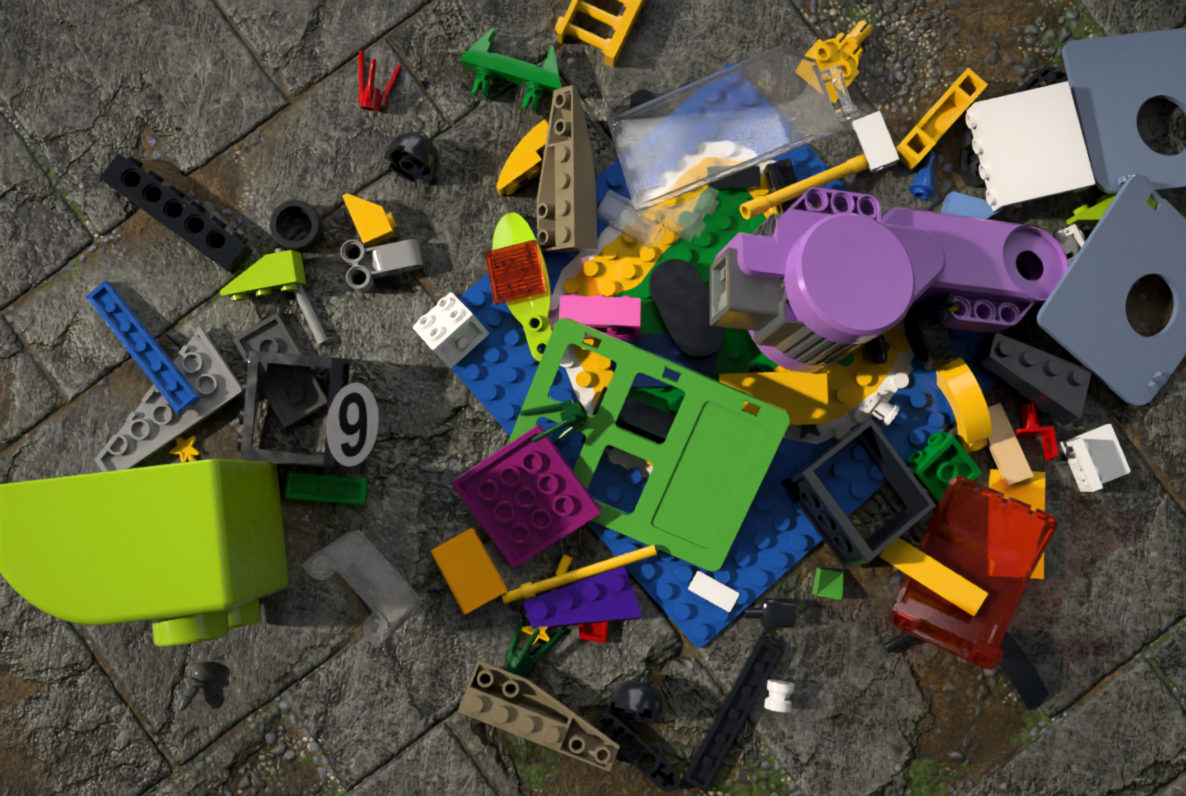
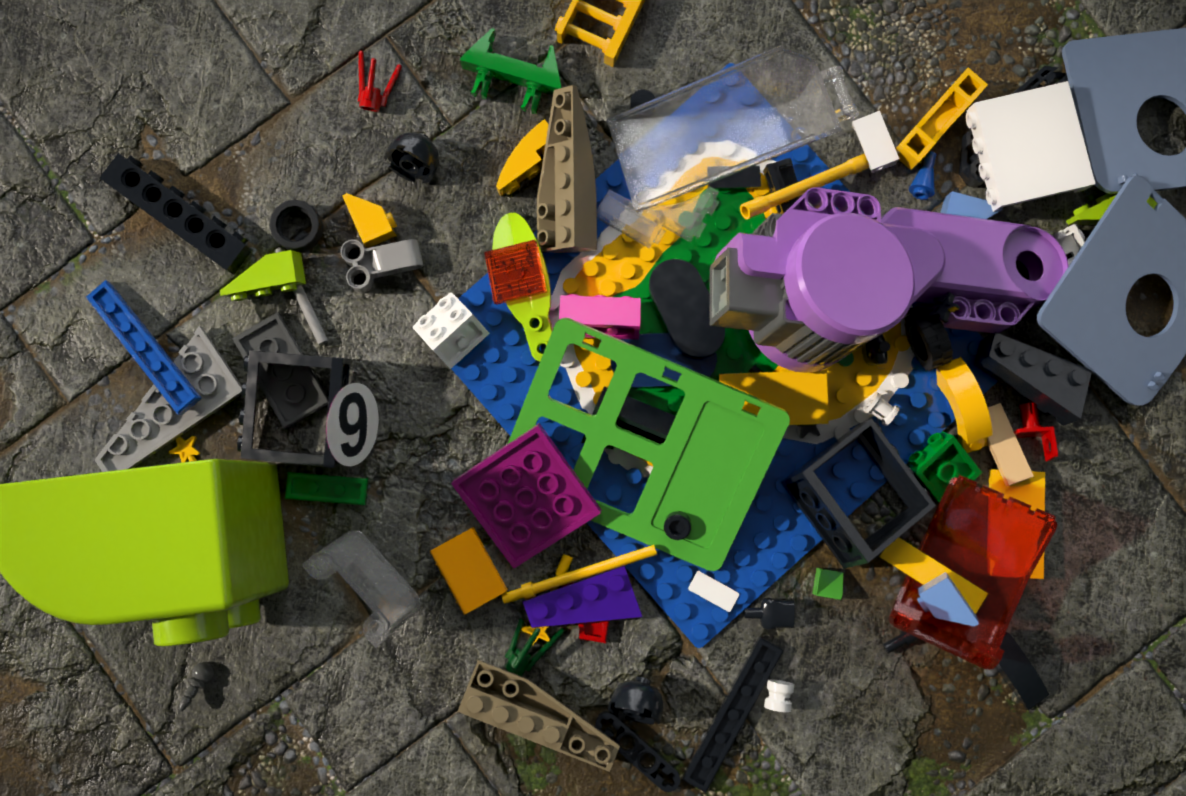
(573, 416): dark green plant -> none
(677, 525): none -> black tile
(832, 53): yellow brick -> none
(945, 601): none -> medium blue slope
(1095, 458): white bracket -> none

